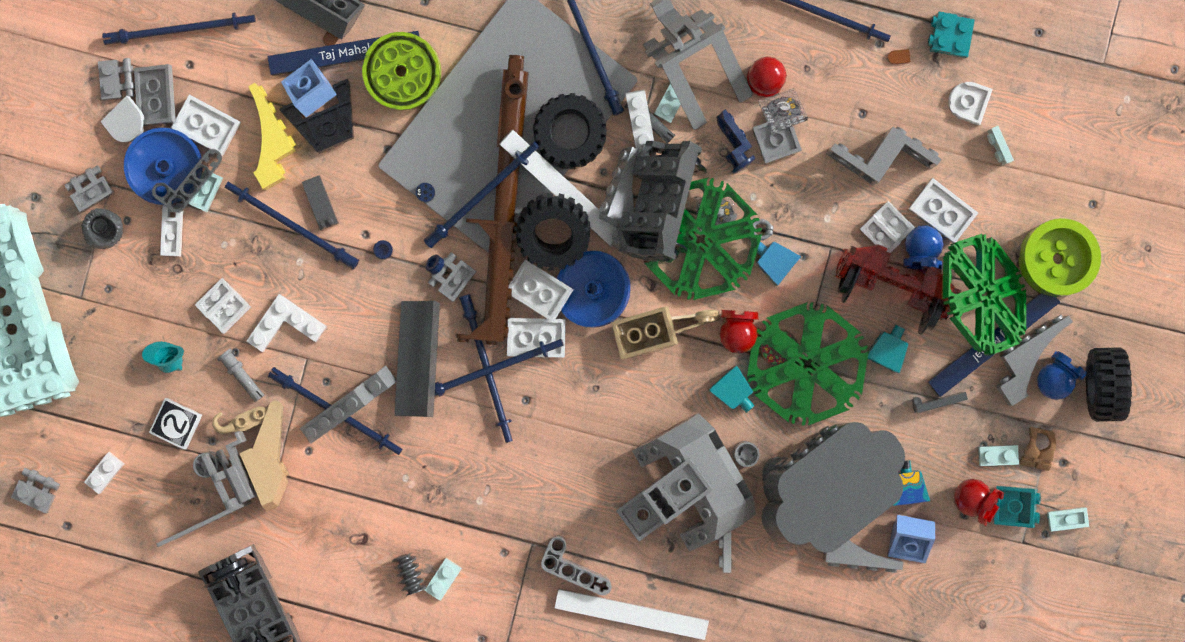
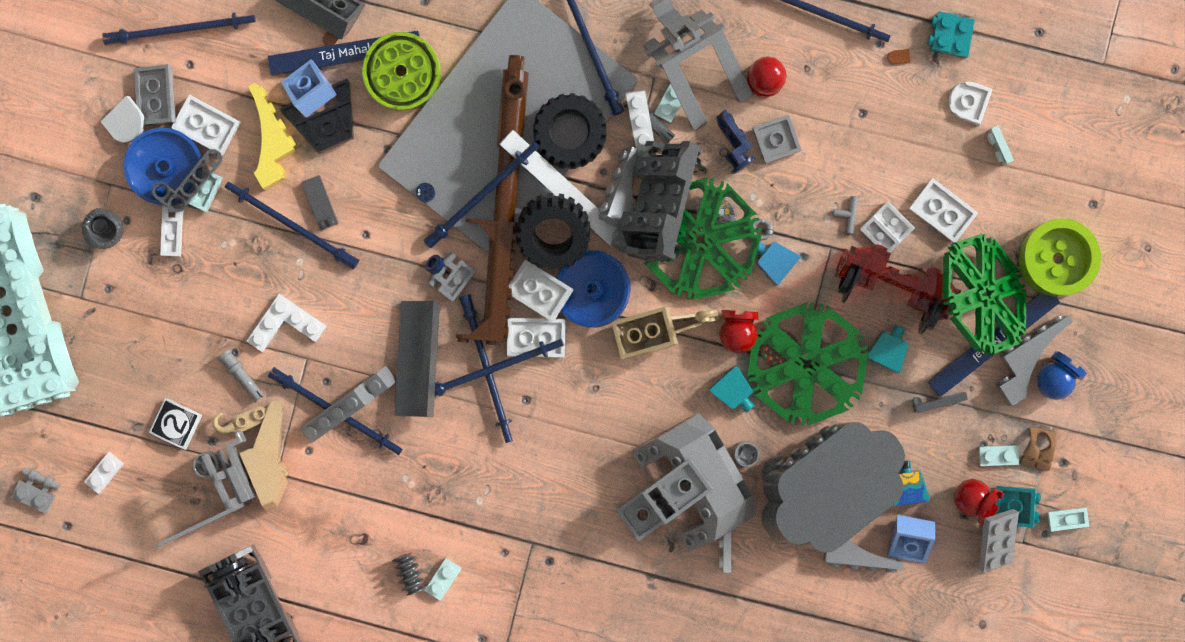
(91, 194): light grey plate -> none
(110, 79): light grey plate -> none
(164, 356): teal piece -> none
(223, 305): white slope -> none
(383, 249): dark blue tile -> none
(577, 569): light grey beam -> none
(631, 614): white tile -> none
(783, 110): clear tile -> none
(850, 215): none -> light grey piece
(883, 155): light grey bracket -> none
(924, 247): blue tile -> none
(998, 540): none -> light grey plate
(1108, 384): black tyre -> none

